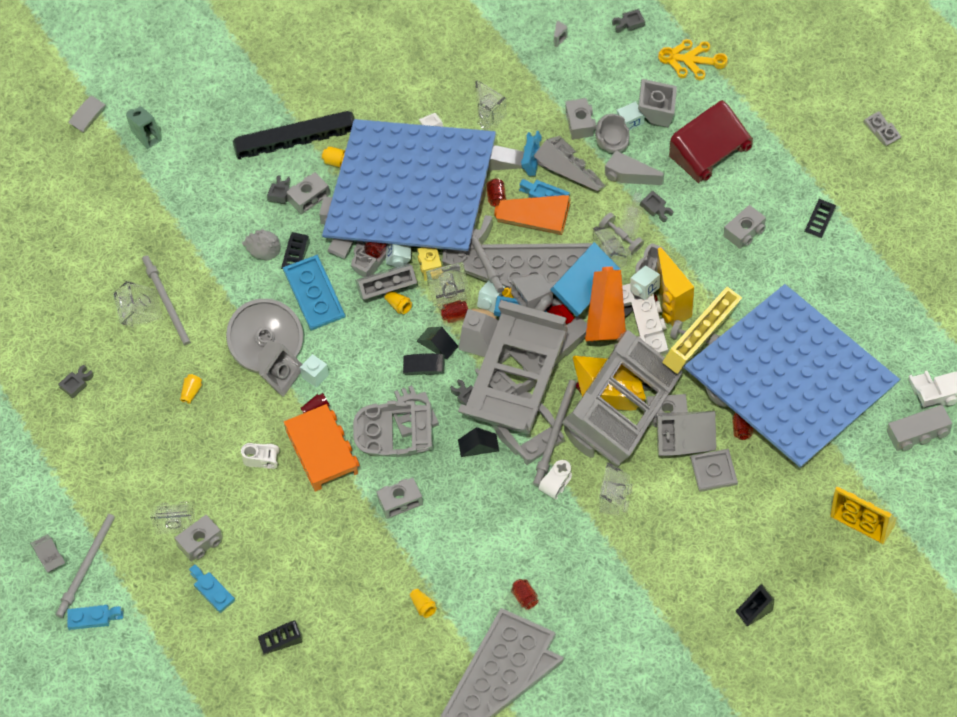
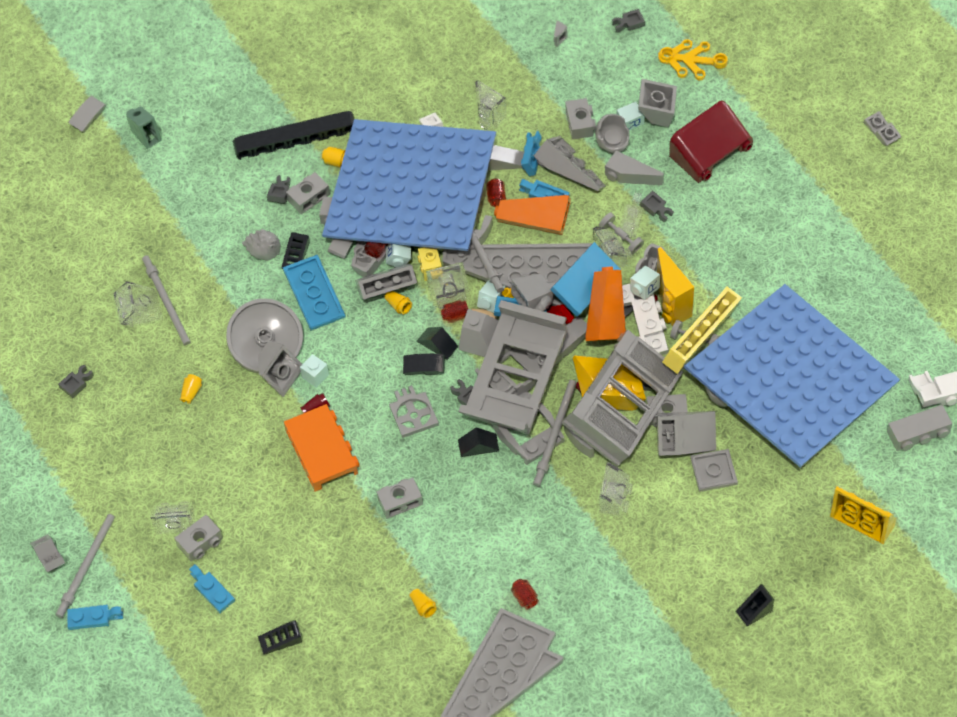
(262, 455): white piece -> none
(375, 428): light grey slope -> none
(554, 481): white piece -> none
(741, 428): clear red brick -> none
(748, 218): light grey brick -> none
(824, 205): black slope -> none

